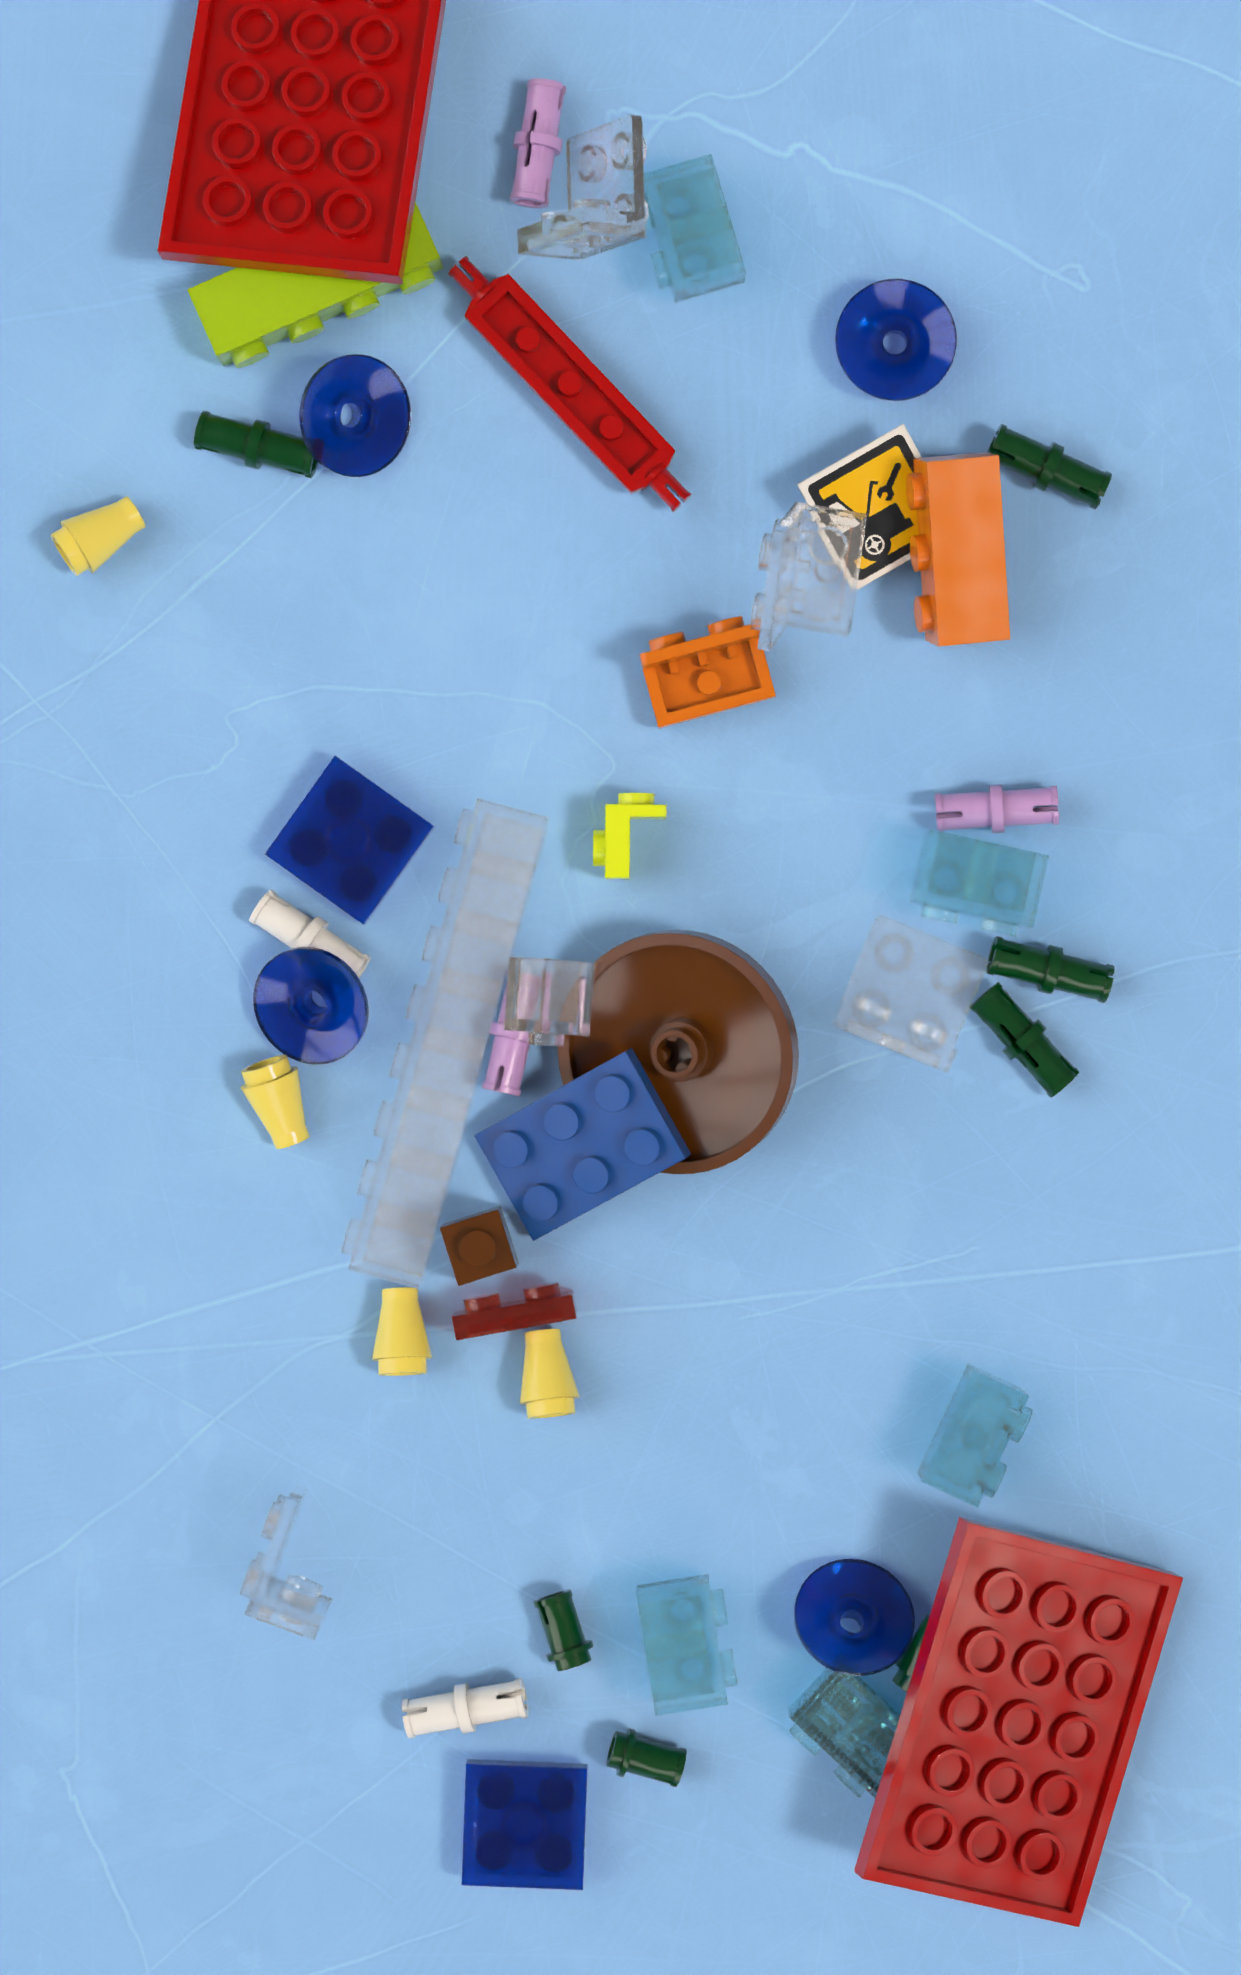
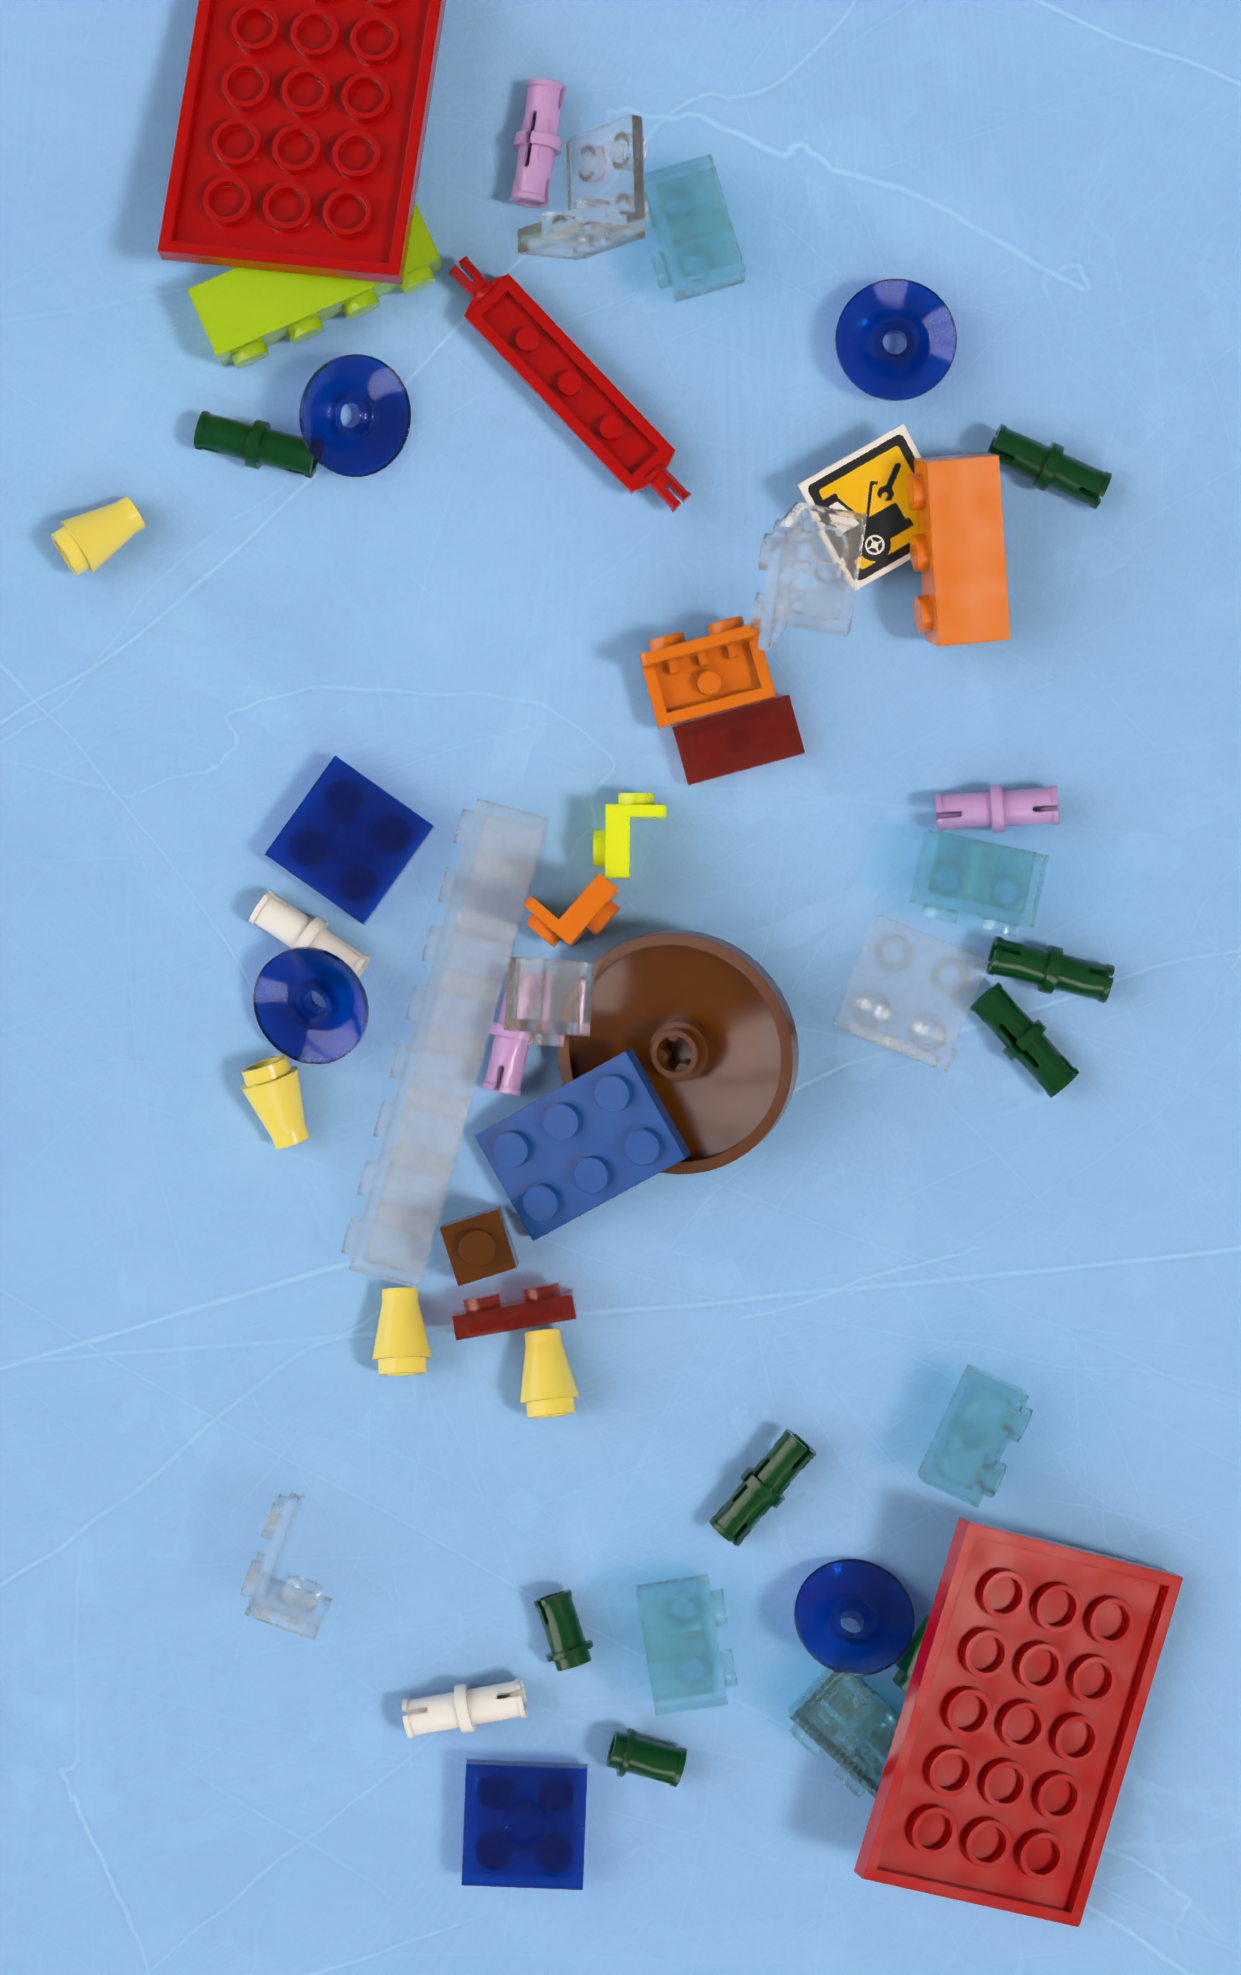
(589, 911): none -> orange bracket
(738, 740): none -> clear red plate
(762, 1487): none -> dark green pin

